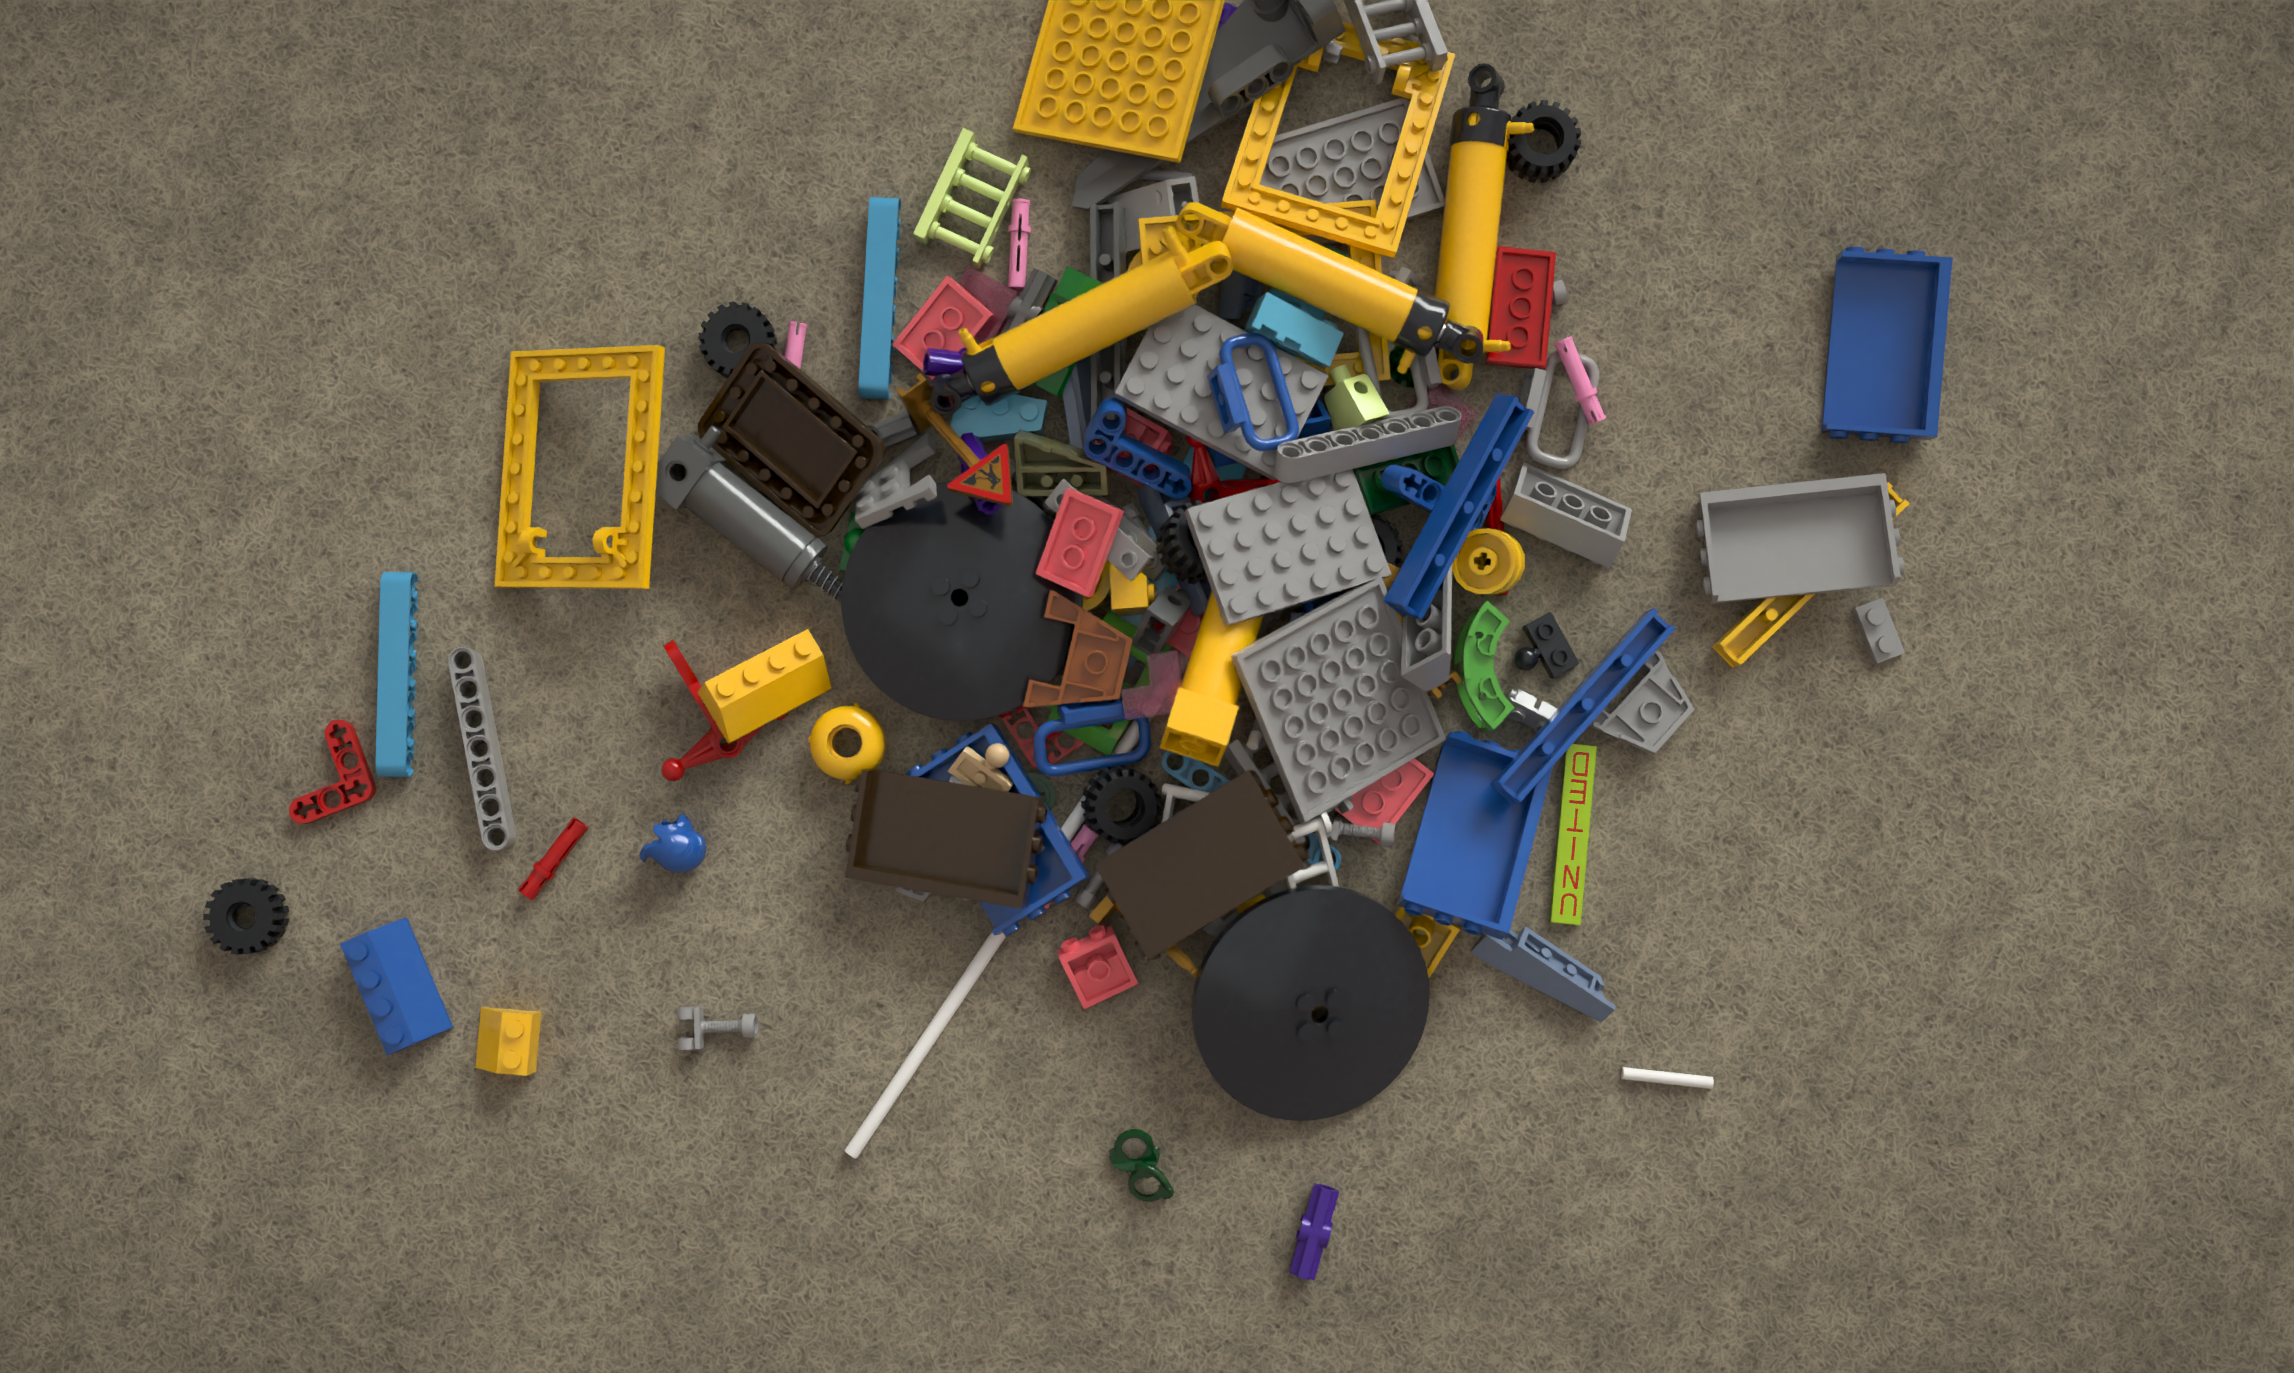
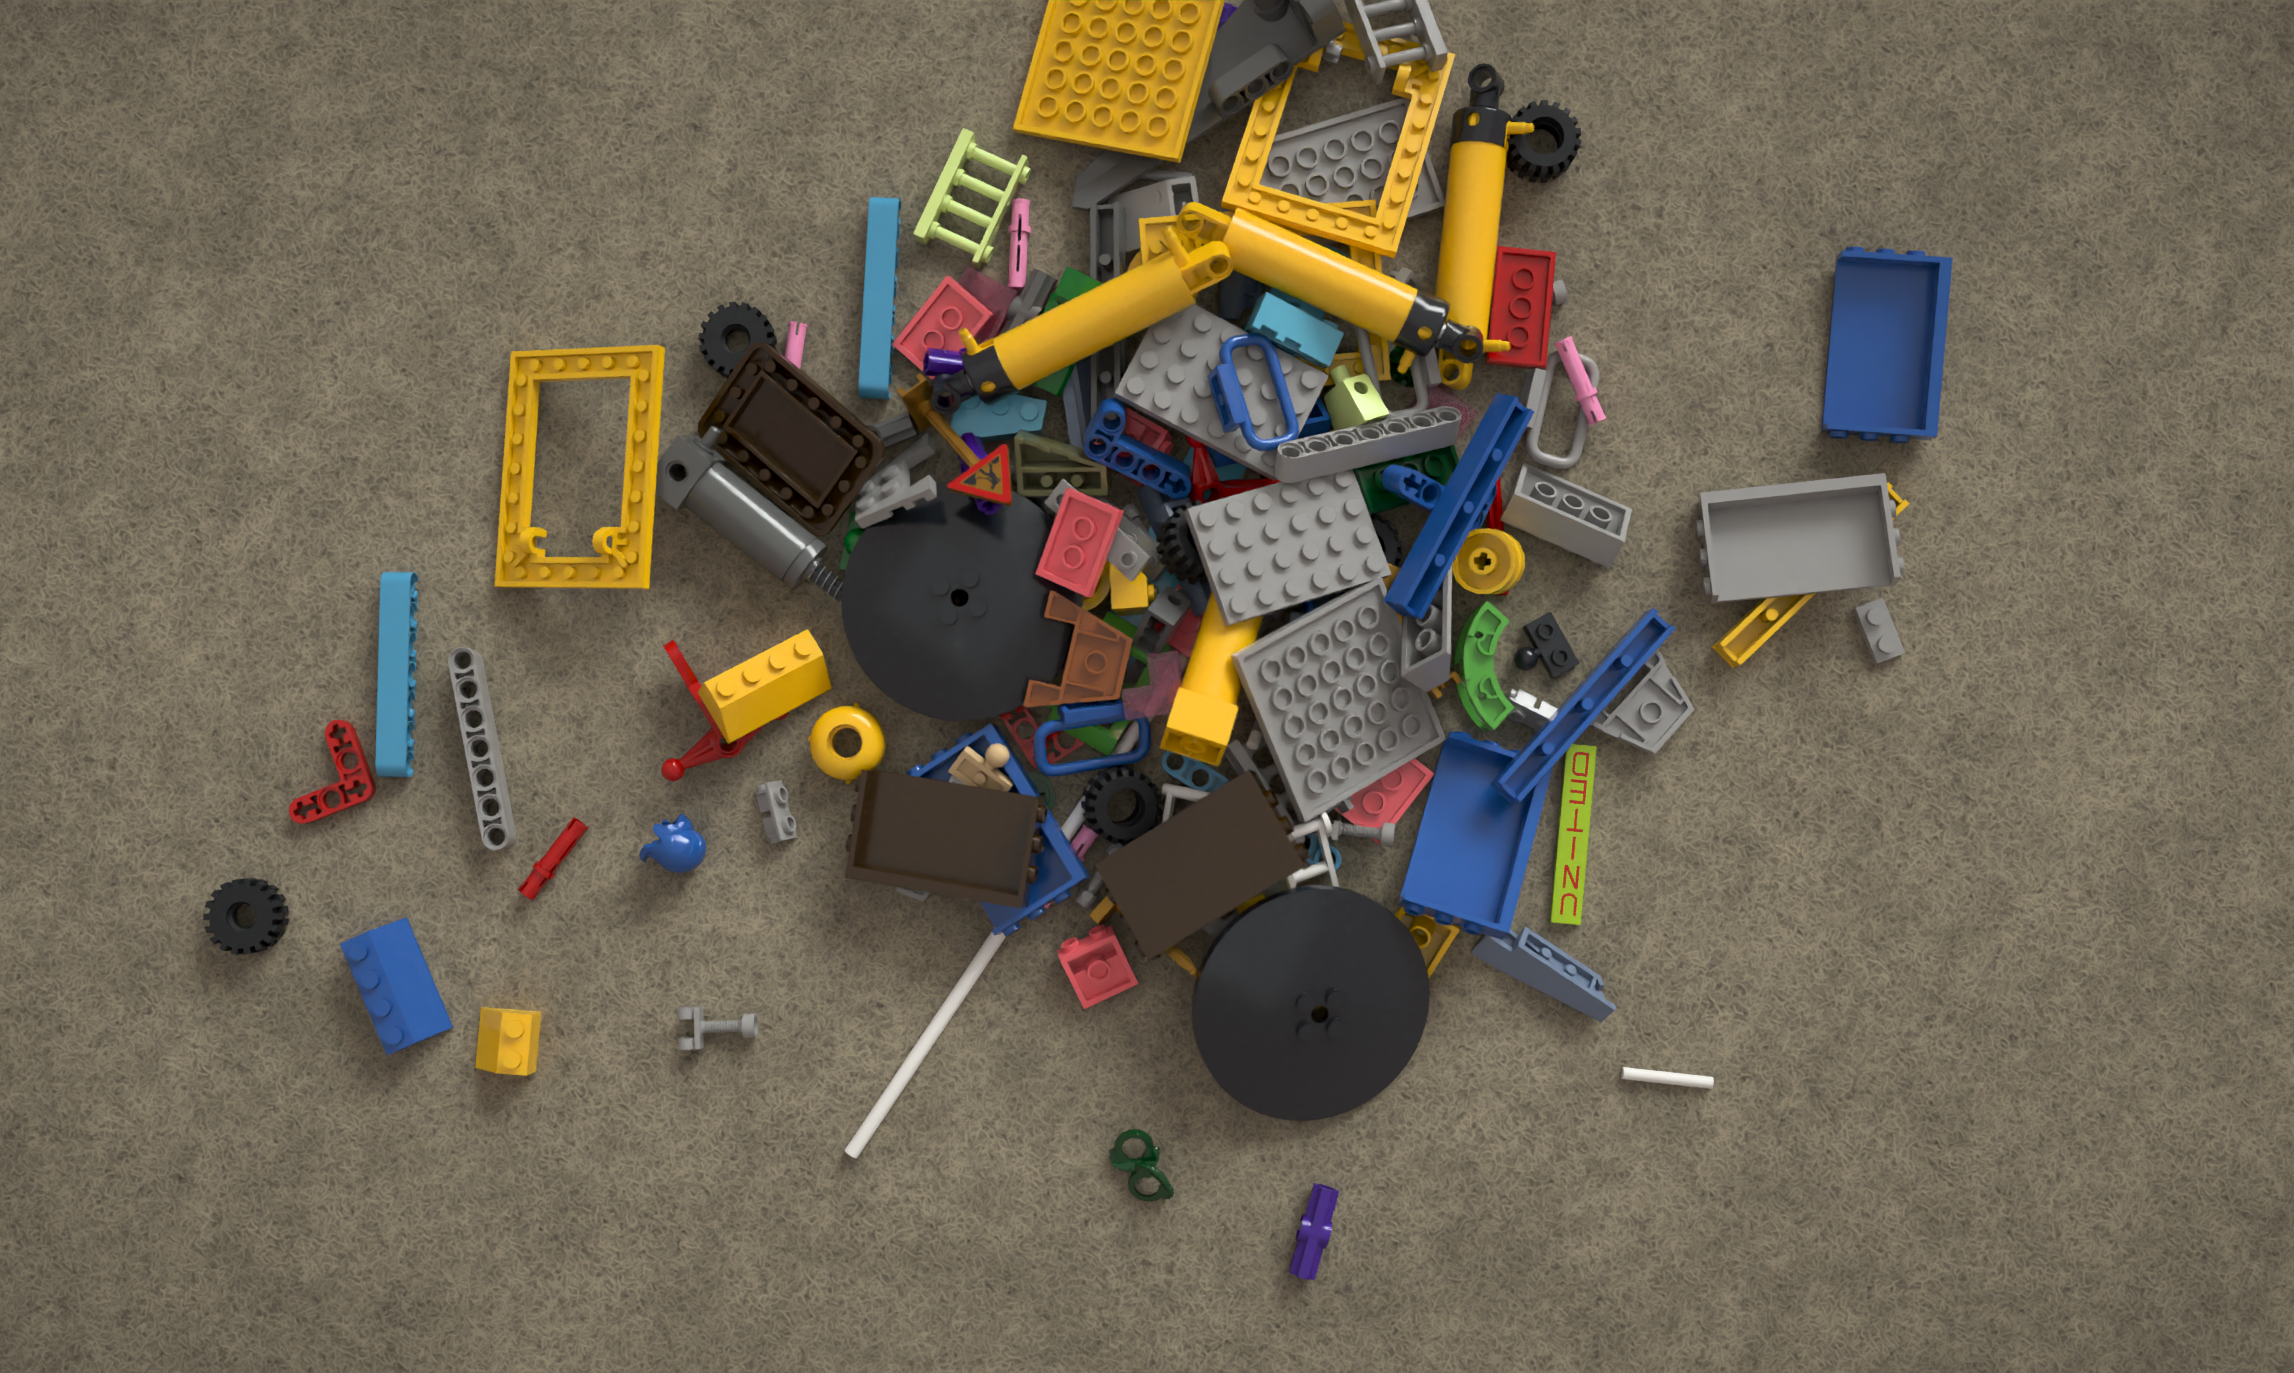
(774, 798): none -> light grey hinge

